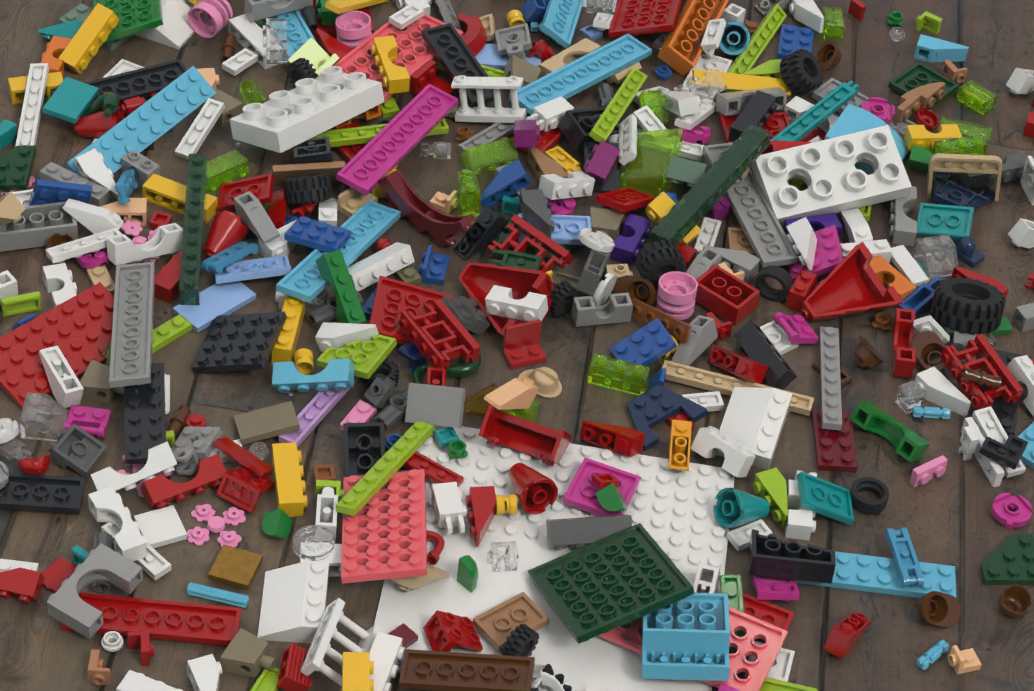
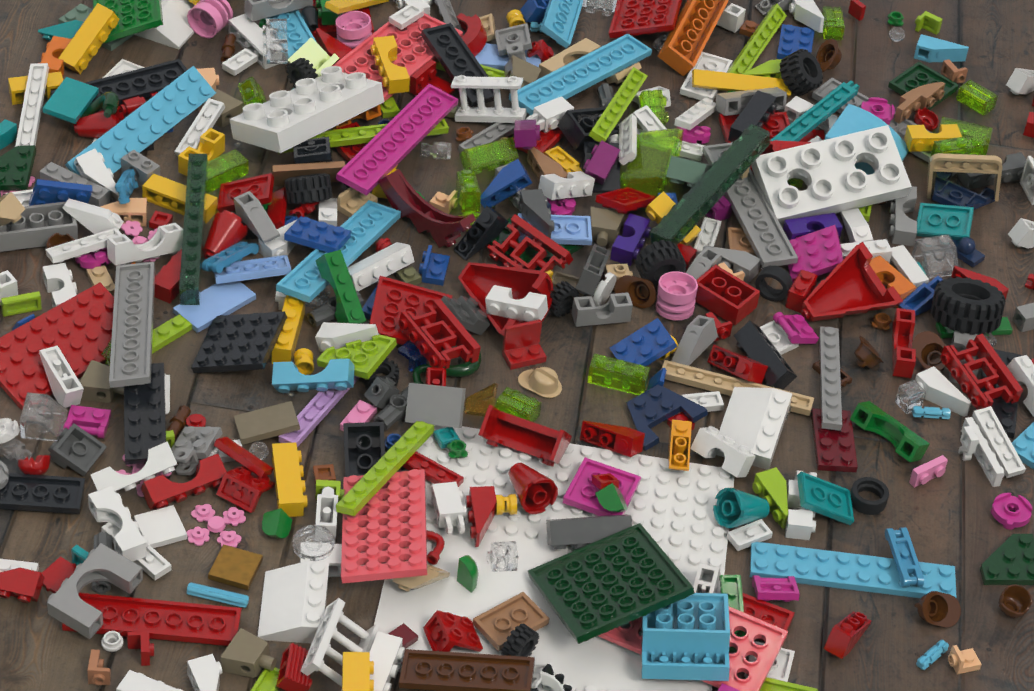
(211, 143): none -> yellow arch
(510, 205): teal tile -> none
(513, 395): light nougat slope -> none
(515, 259): dark green hinge -> none
(591, 32): medium blue tile -> none
(597, 241): white tile -> none
(602, 21): white plate -> none
(663, 72): blue plate -> none
(674, 326): dark orange bracket -> none
(682, 102): white slope -> none
(711, 83): clear arch -> none
(713, 36): white panel -> none
(731, 44): medium azure cone -> none
(789, 559): black wedge -> none
(804, 241): white slope -> none
(919, 159): green brick -> none
(929, 324): white plate -> none
(981, 378): reddish brown pin -> none
(1006, 454): black plate -> none

